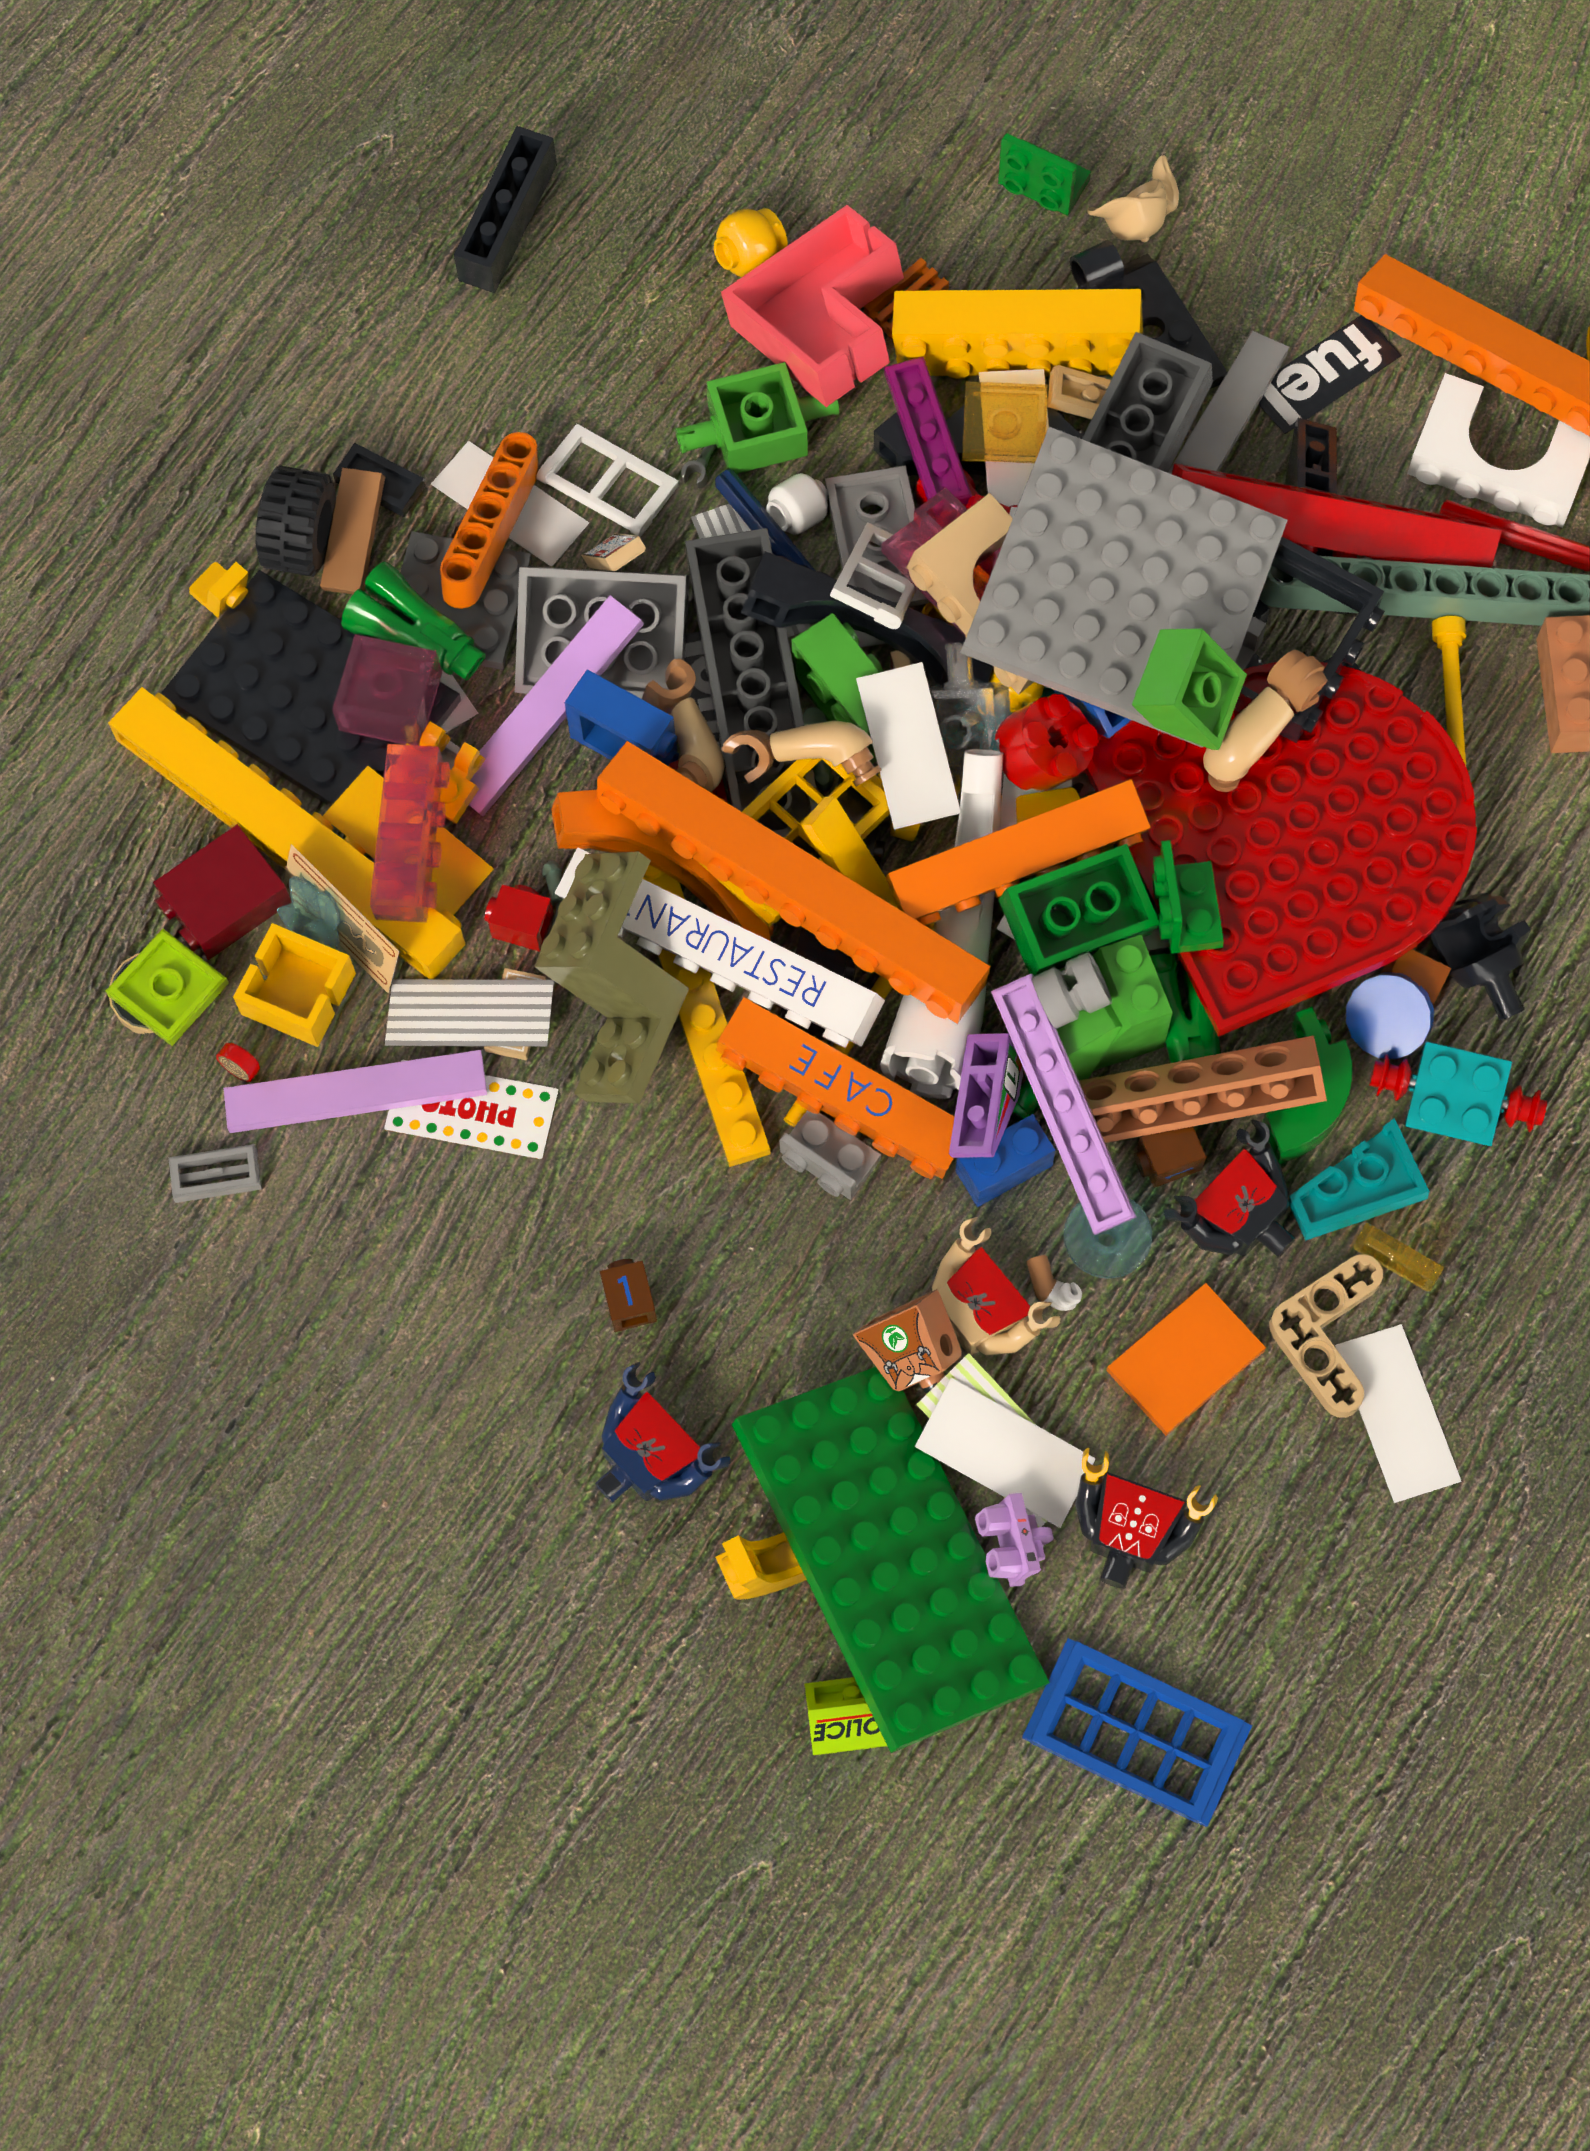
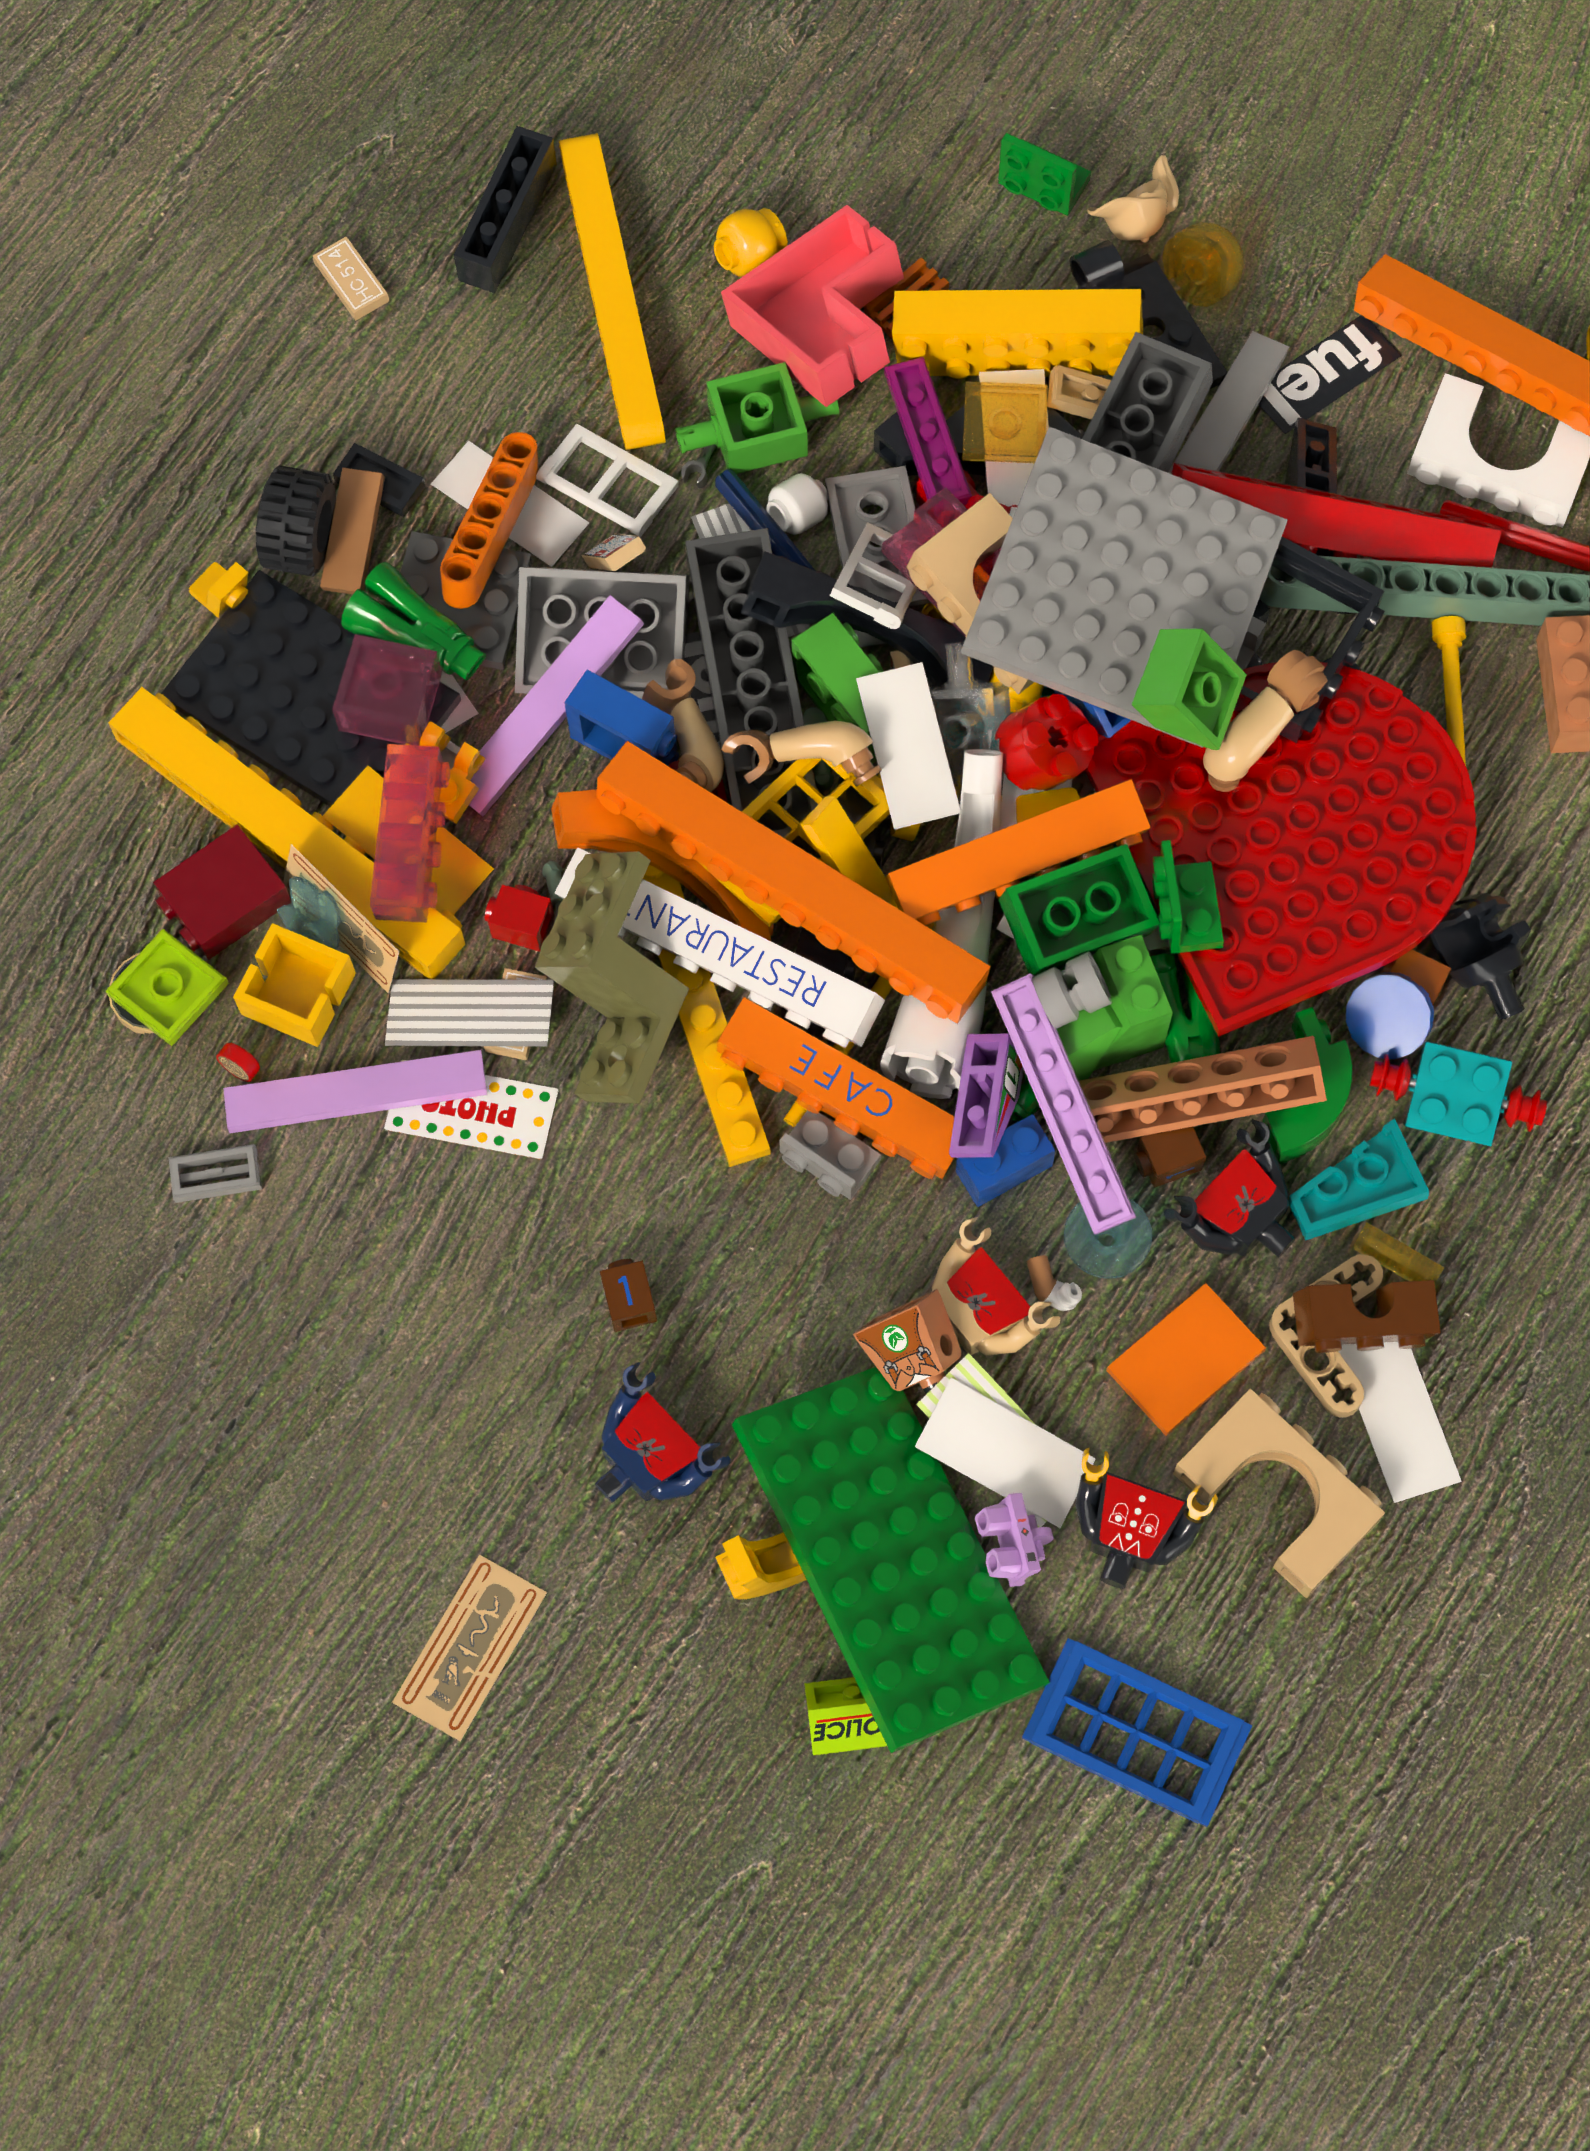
(351, 278): none -> tan tile
(469, 1647): none -> sticker
(612, 292): none -> yellow beam
(1204, 263): none -> clear yellow cylinder
(1258, 1433): none -> tan arch
(1329, 1317): none -> reddish brown arch

